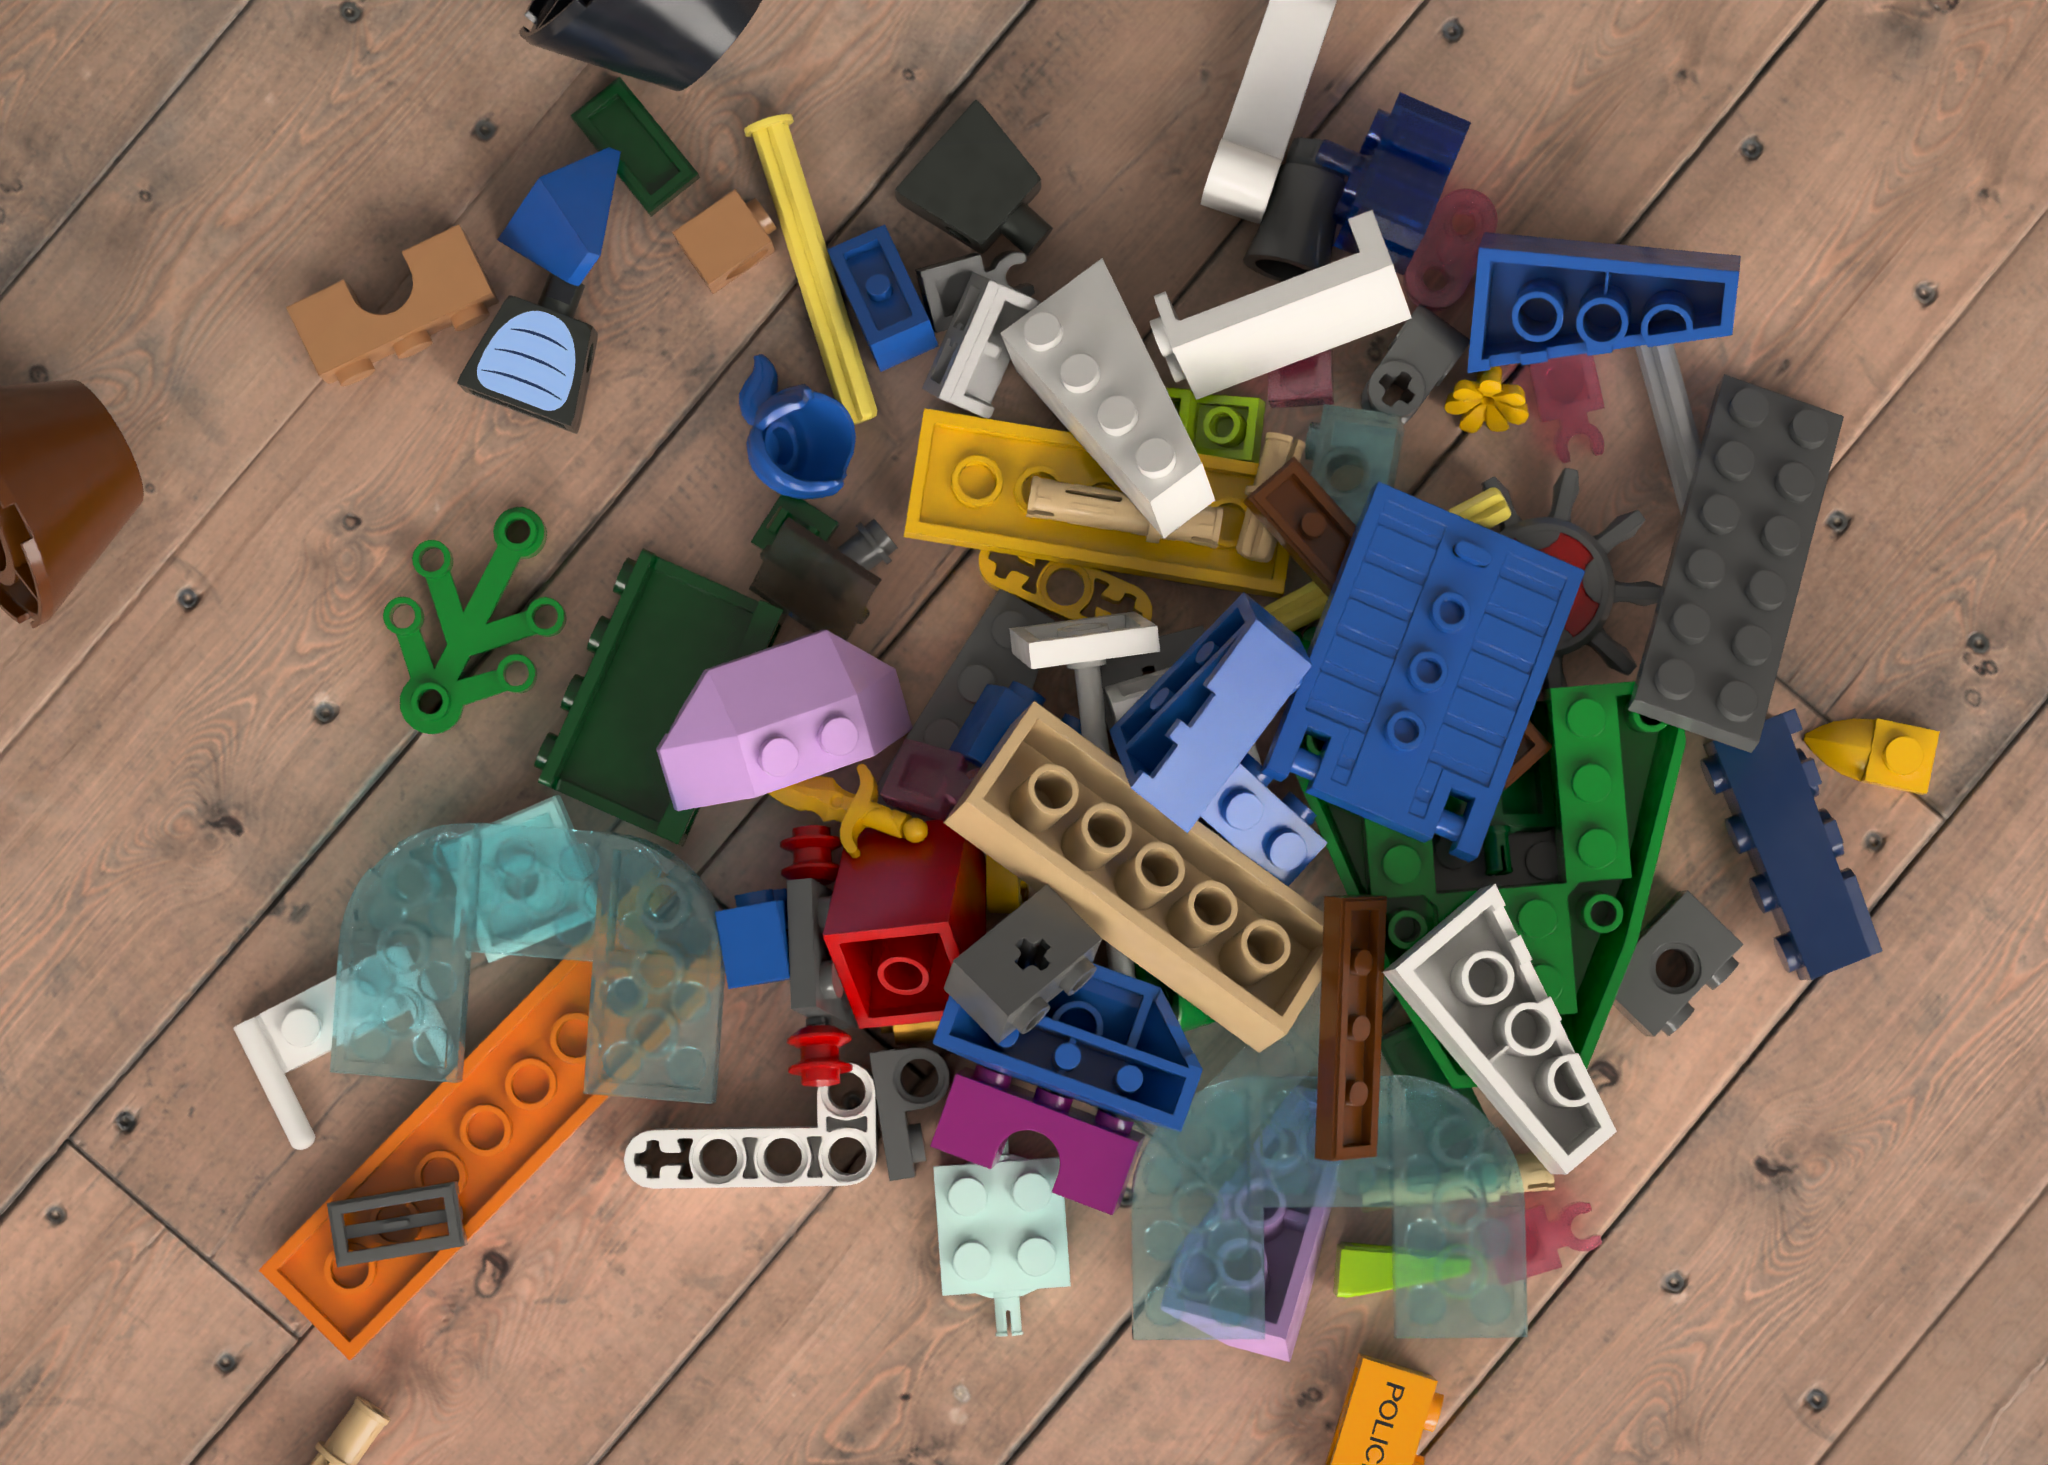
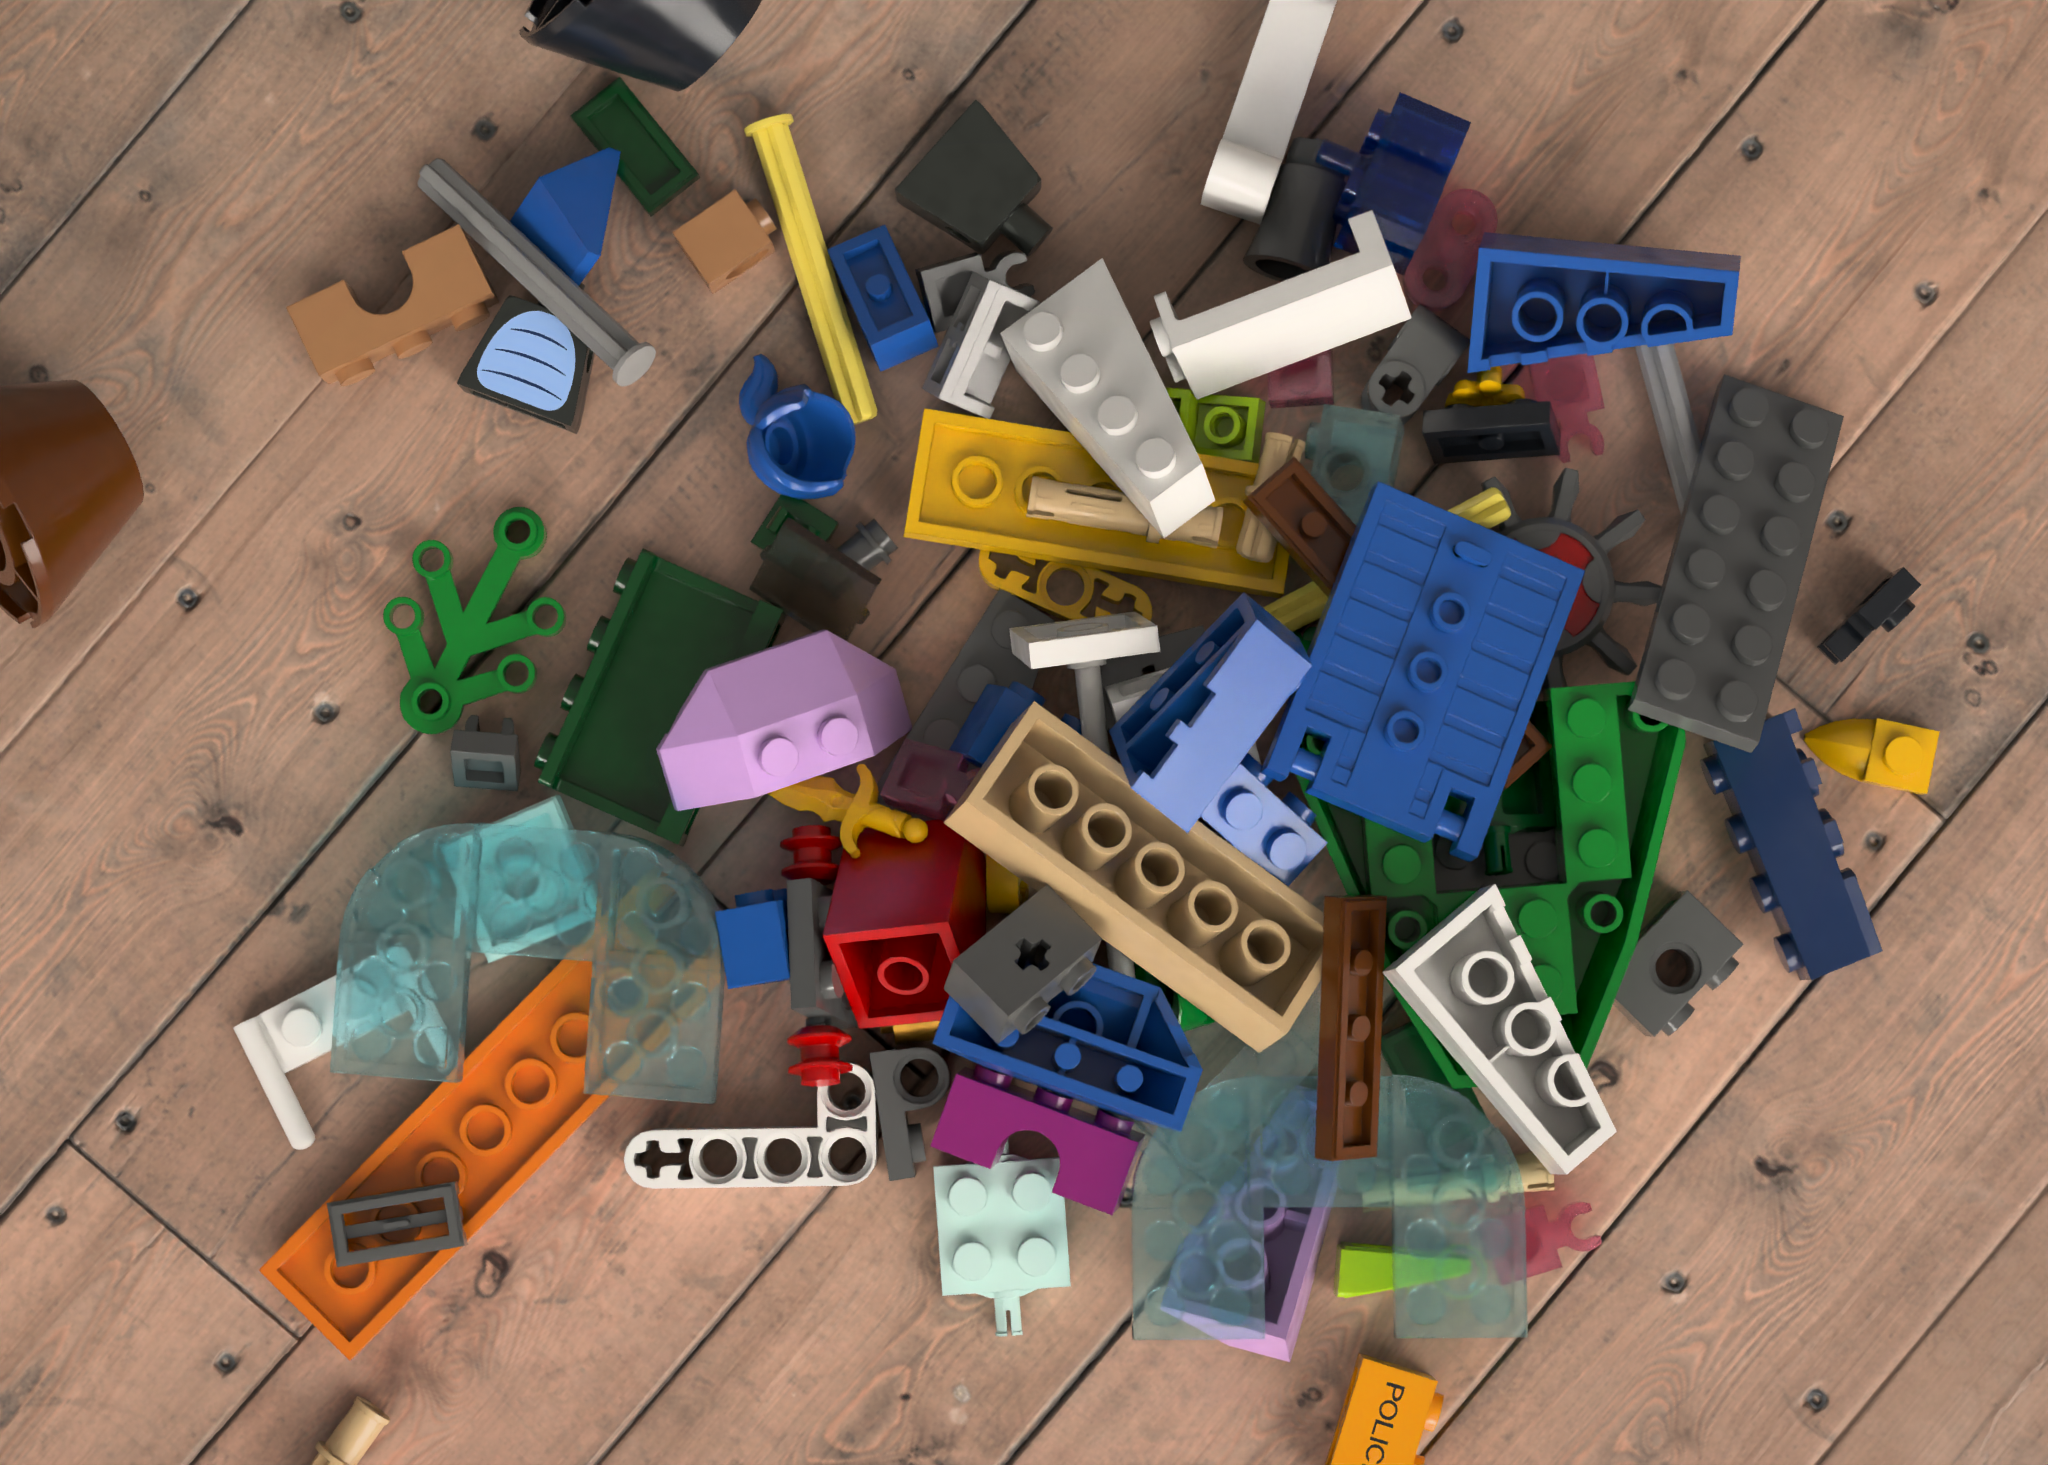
(486, 758): none -> dark grey tile
(537, 272): none -> light grey axle
(1491, 432): none -> black plate
(1883, 606): none -> black plate

